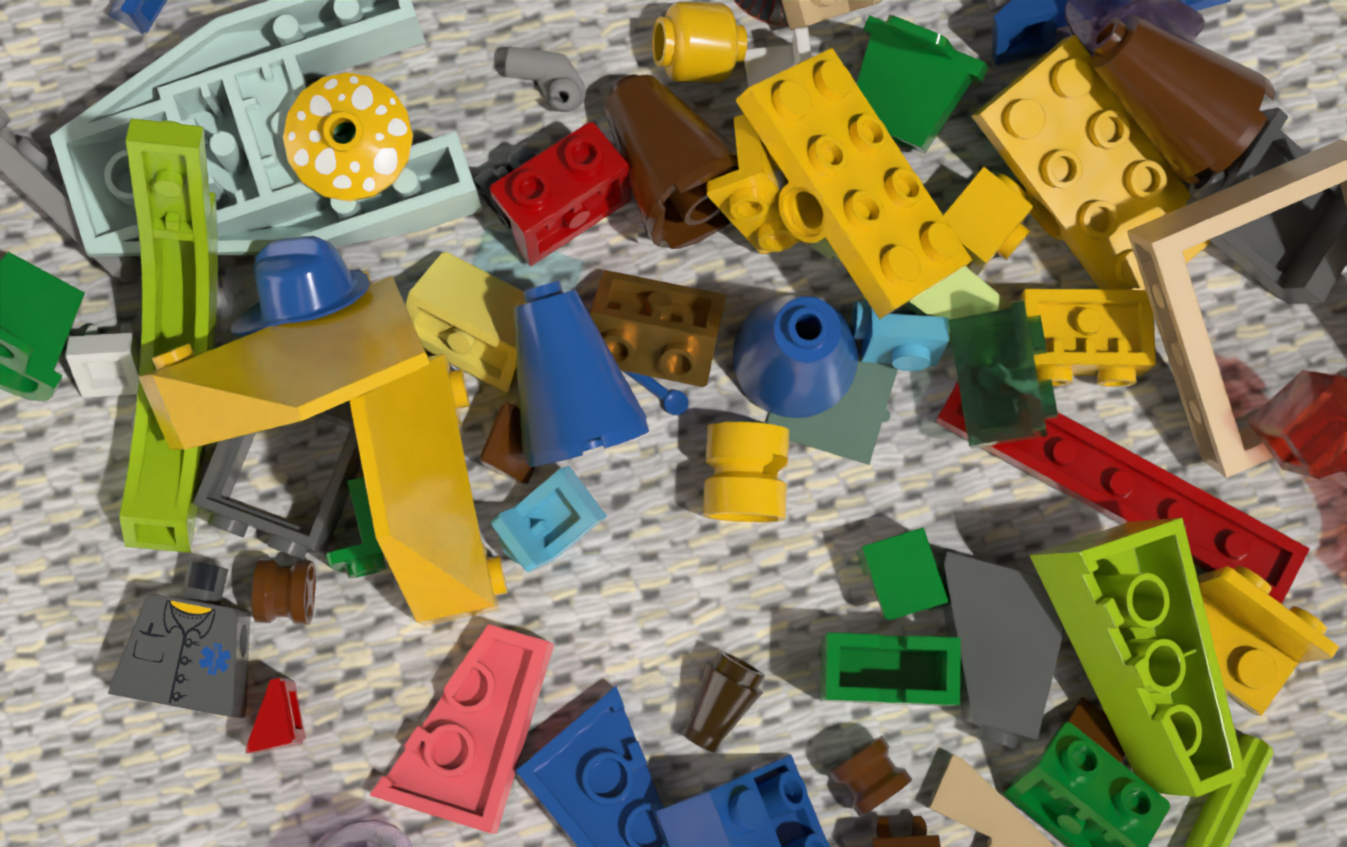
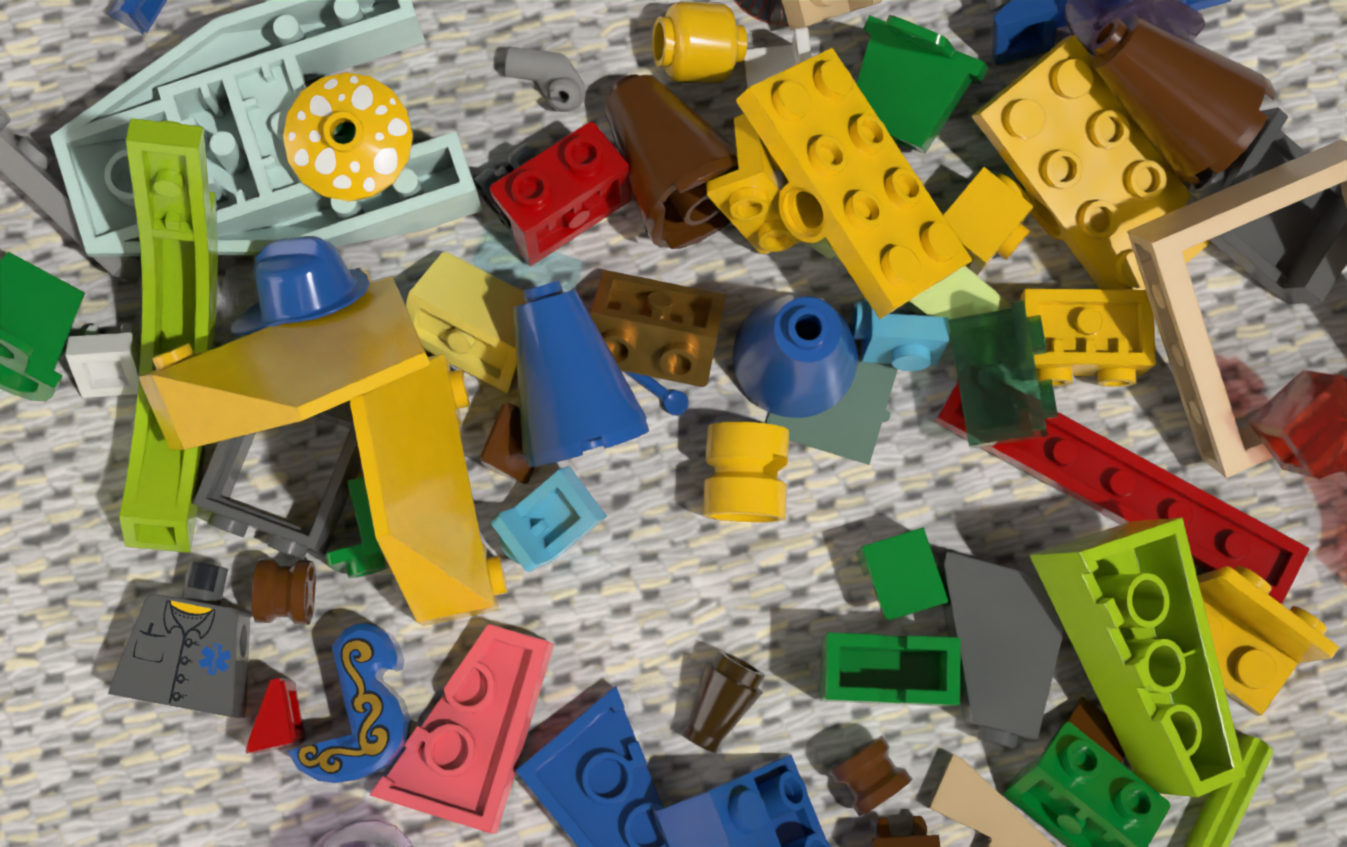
(373, 707): none -> blue animal

